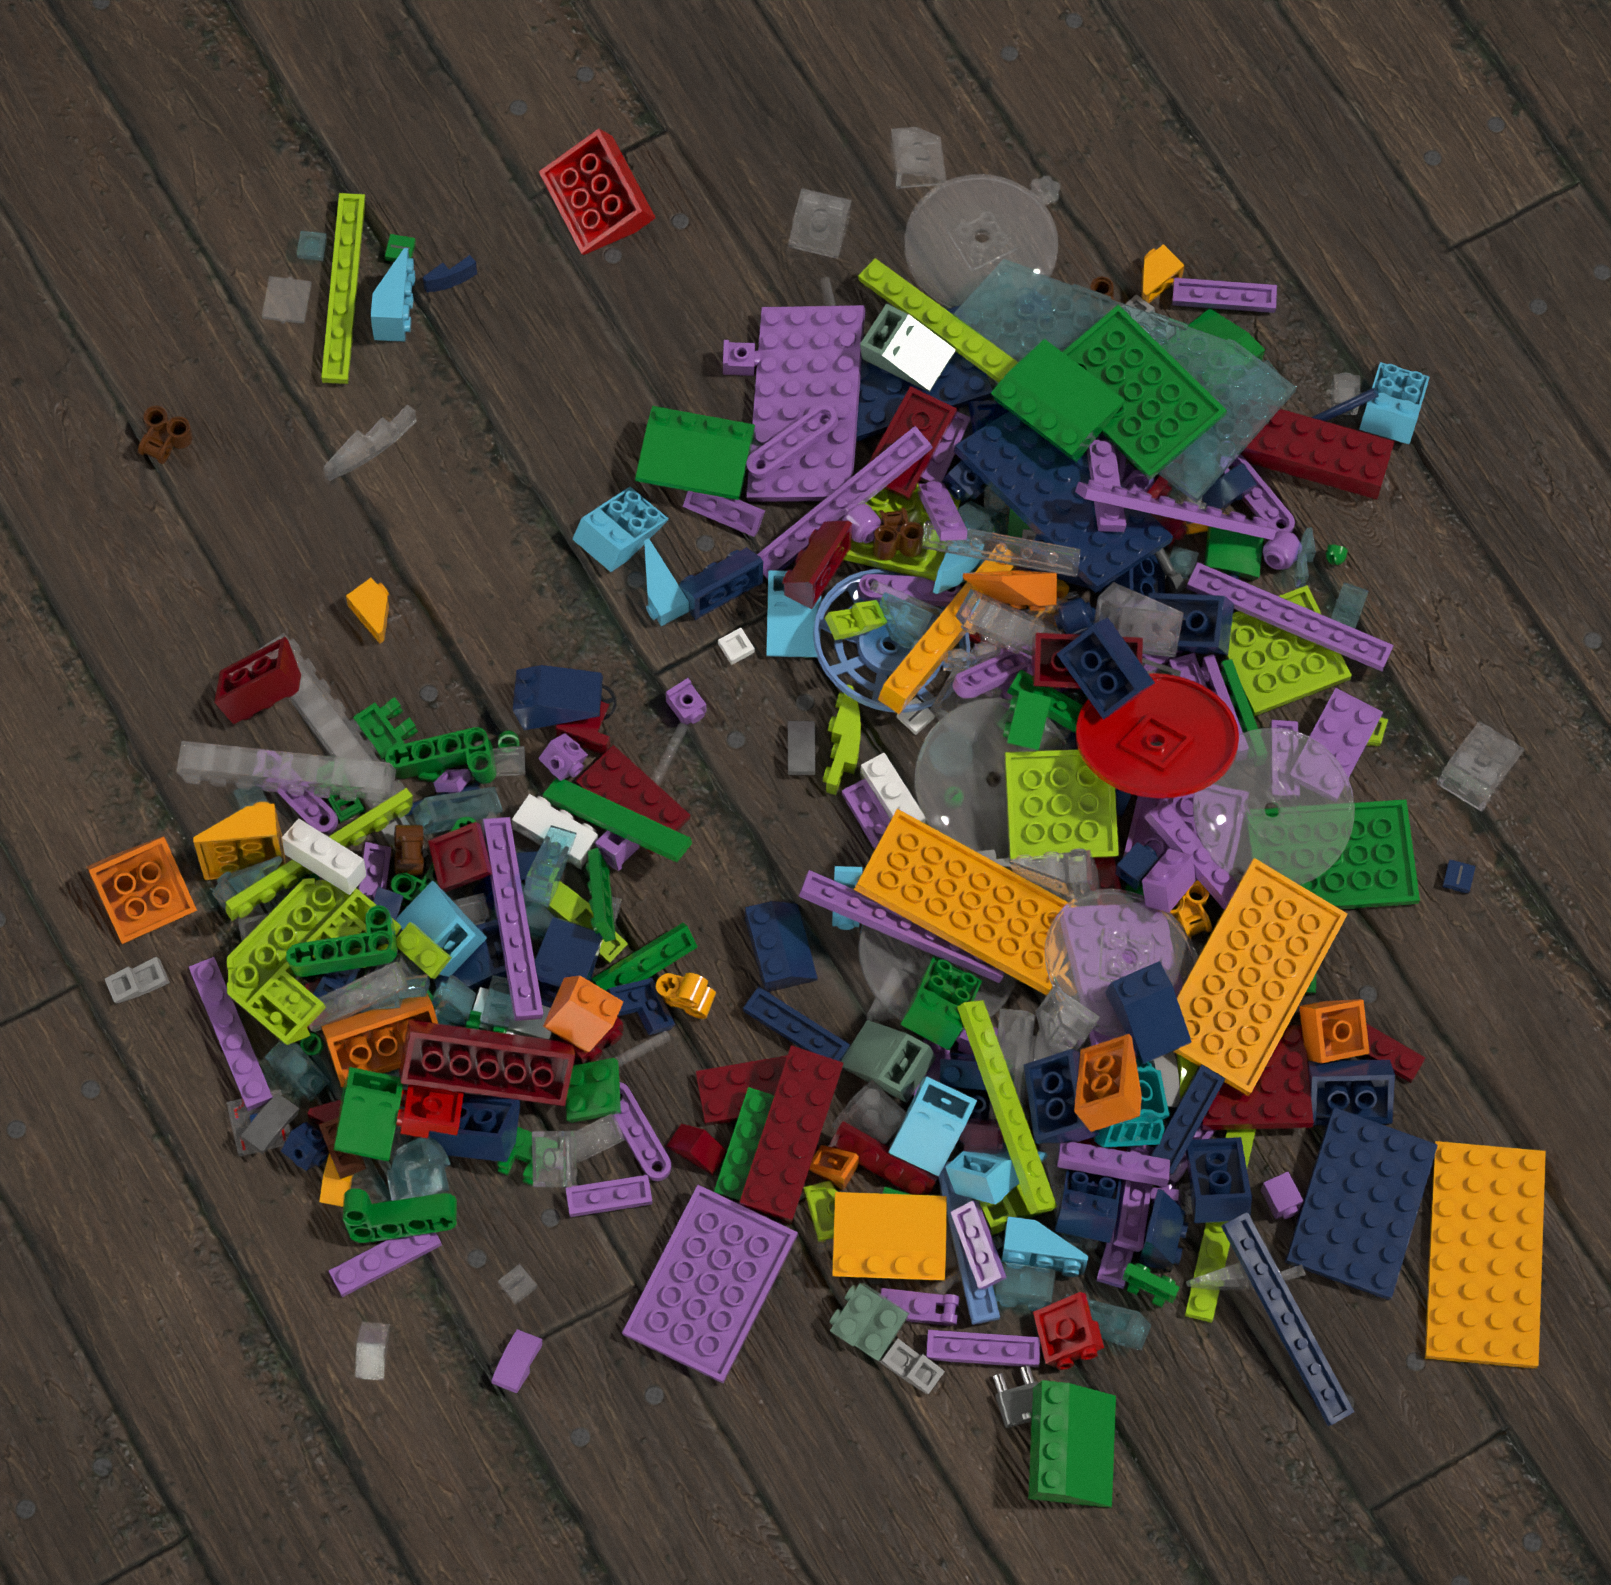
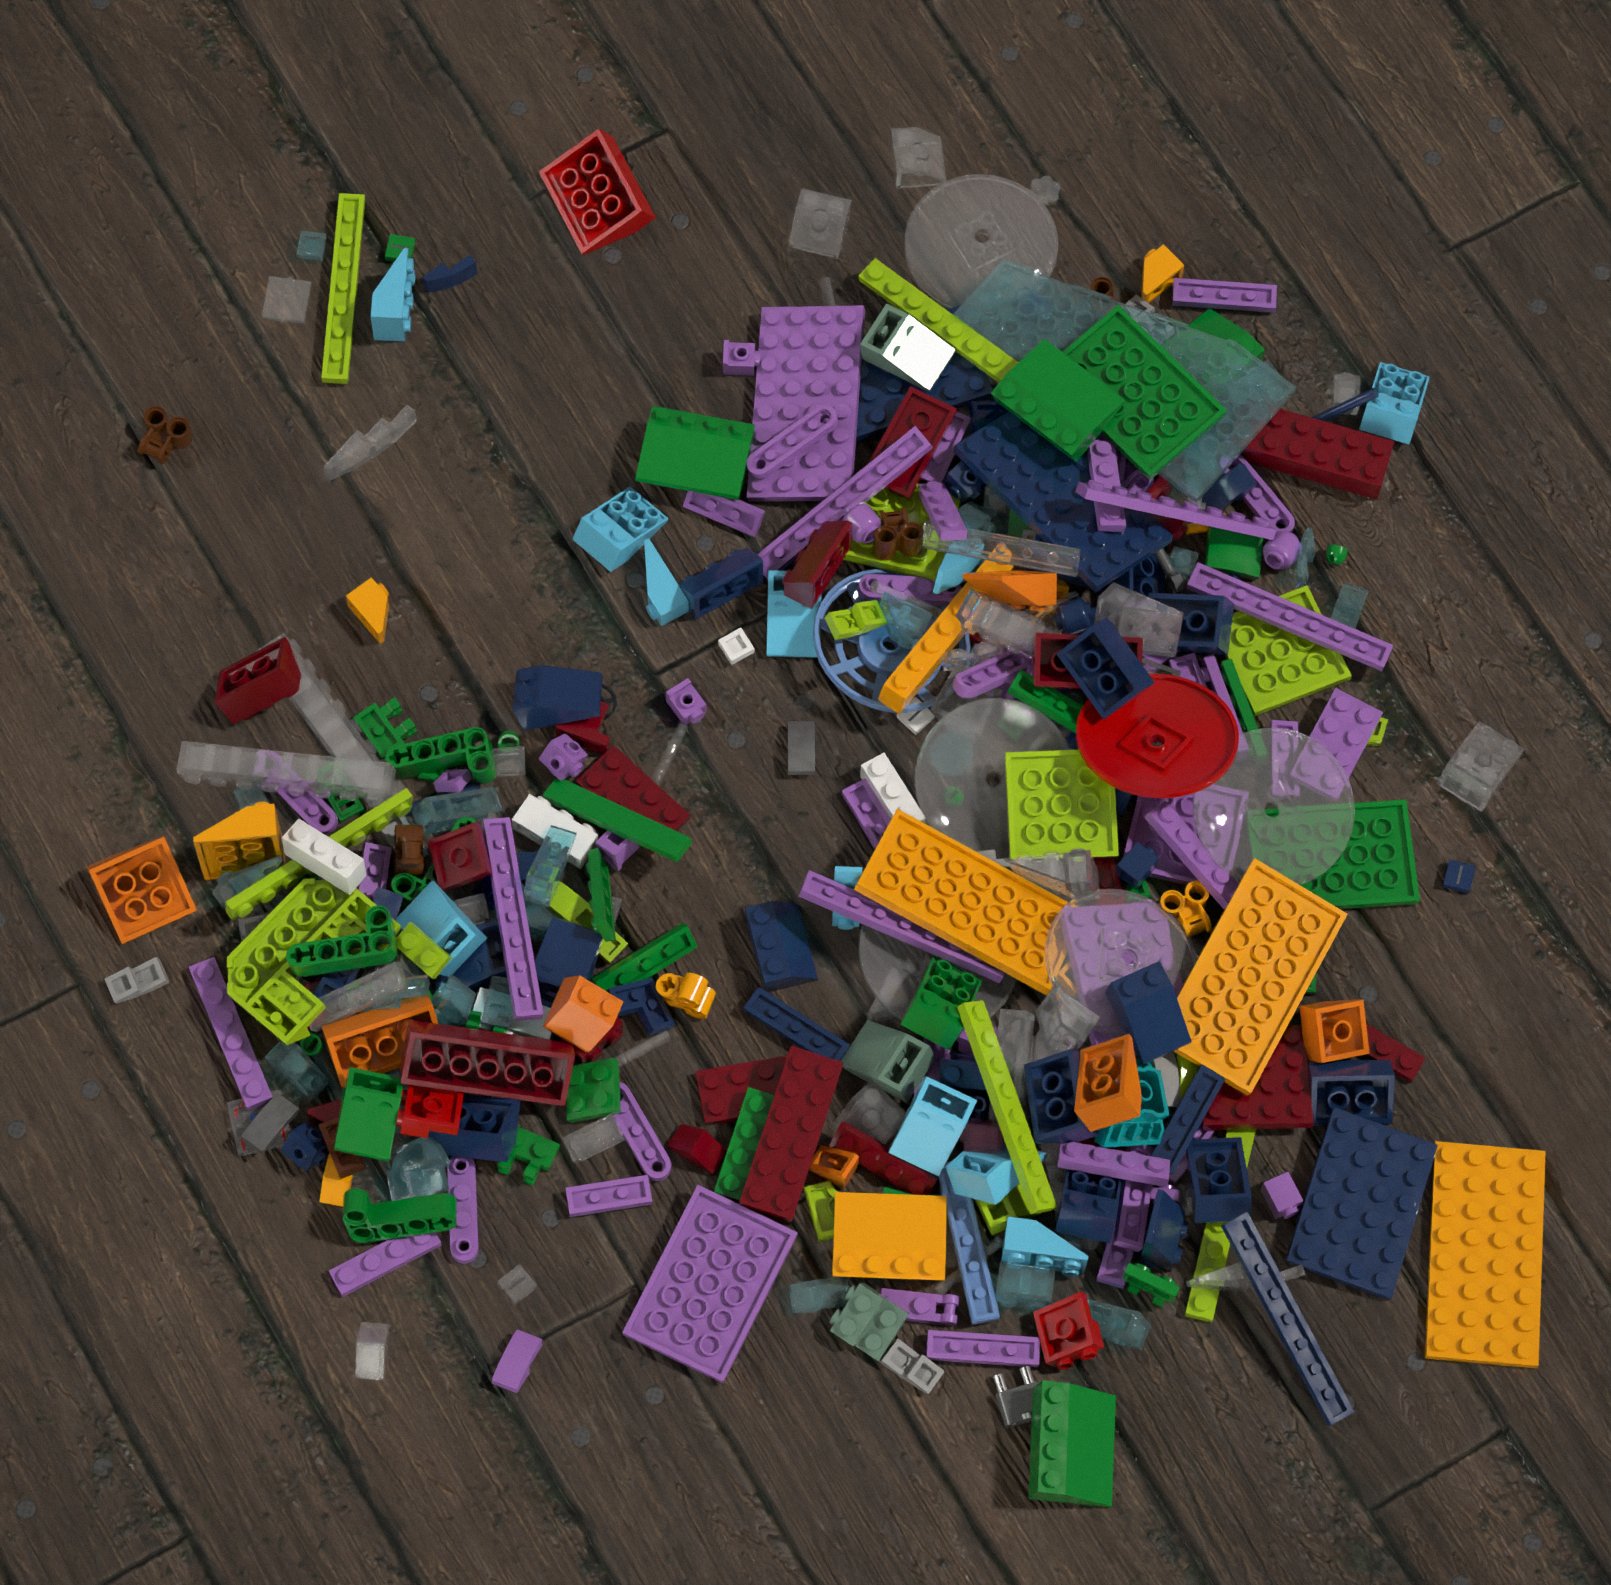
(463, 1186): none -> medium lavender plate
(554, 1158): clear slope -> none
(818, 1294): none -> clear light blue slope
(846, 739): lime slope -> none
(978, 1244): plate -> none
(1027, 720): green brick -> none
(1169, 880): medium lavender brick -> none

